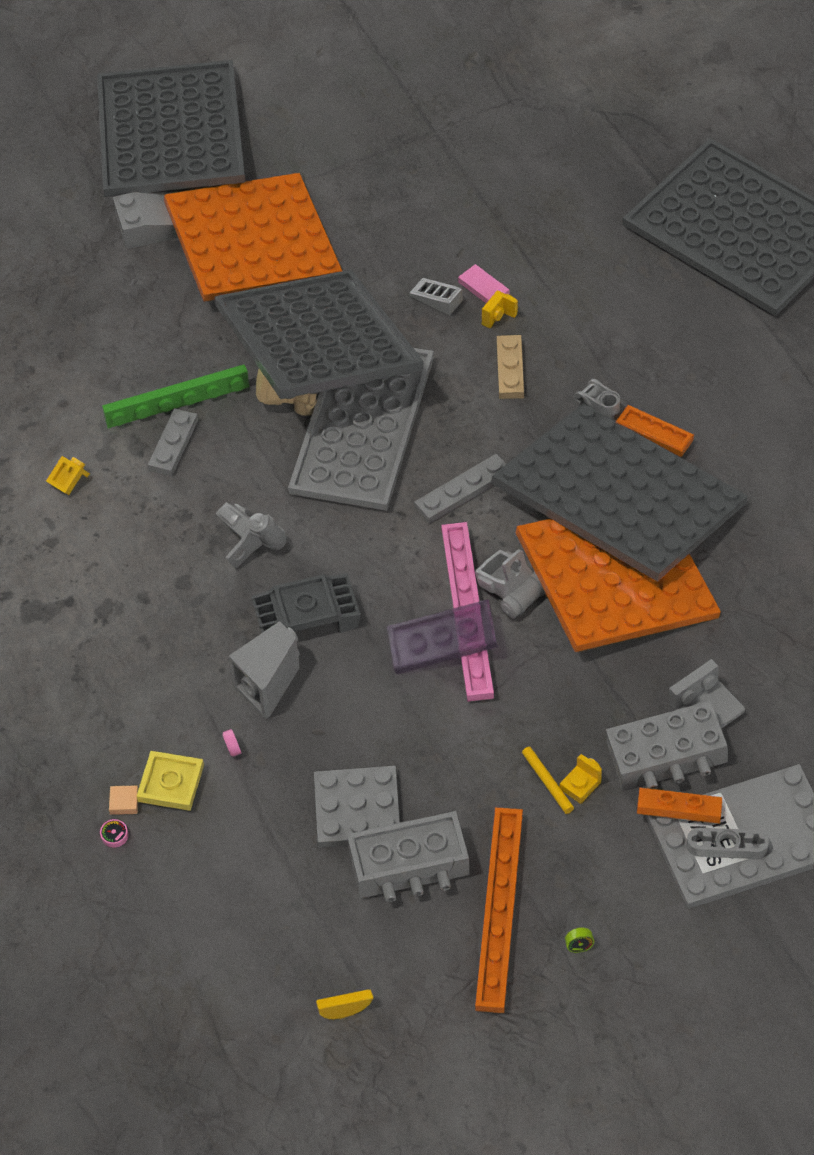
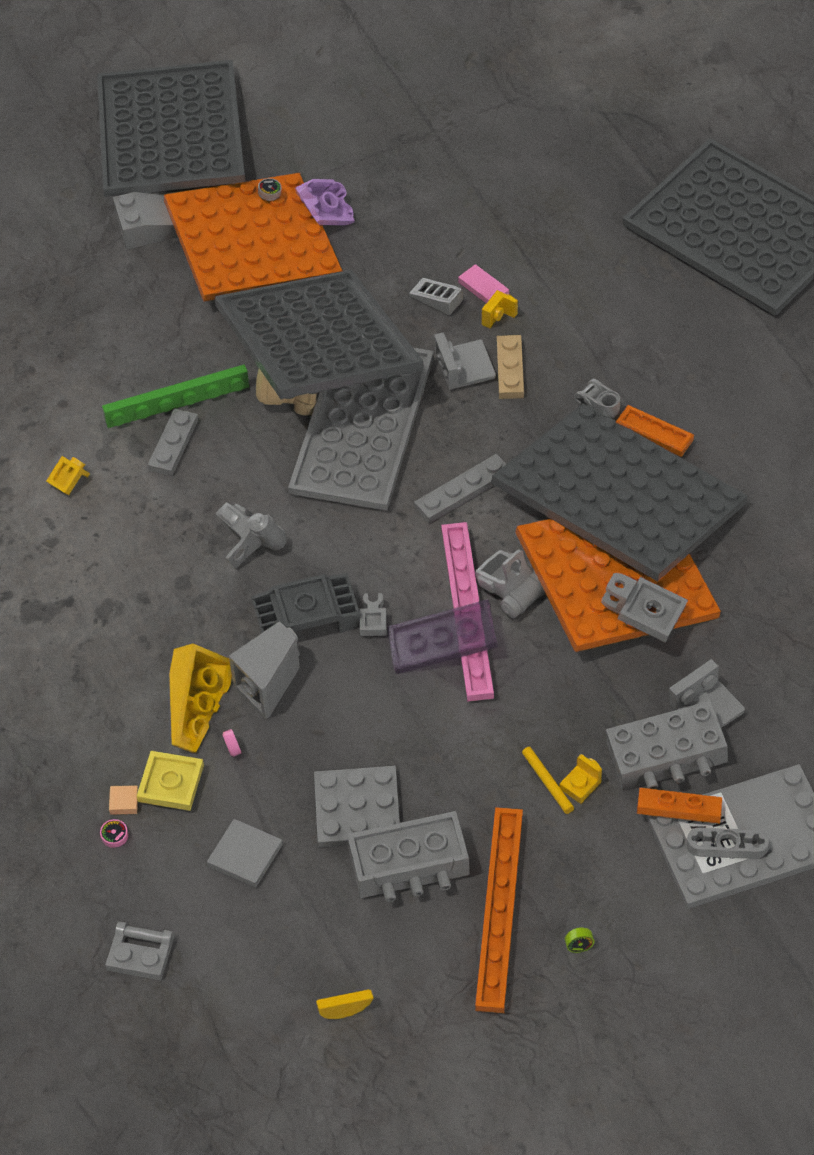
(138, 959): none -> light grey plate
(196, 687): none -> yellow wedge
(244, 853): none -> light grey tile
(269, 189): none -> tile
(326, 201): none -> lavender slope
(373, 618): none -> light grey plate
(463, 363): none -> light grey bracket
(639, 596): none -> light grey plate

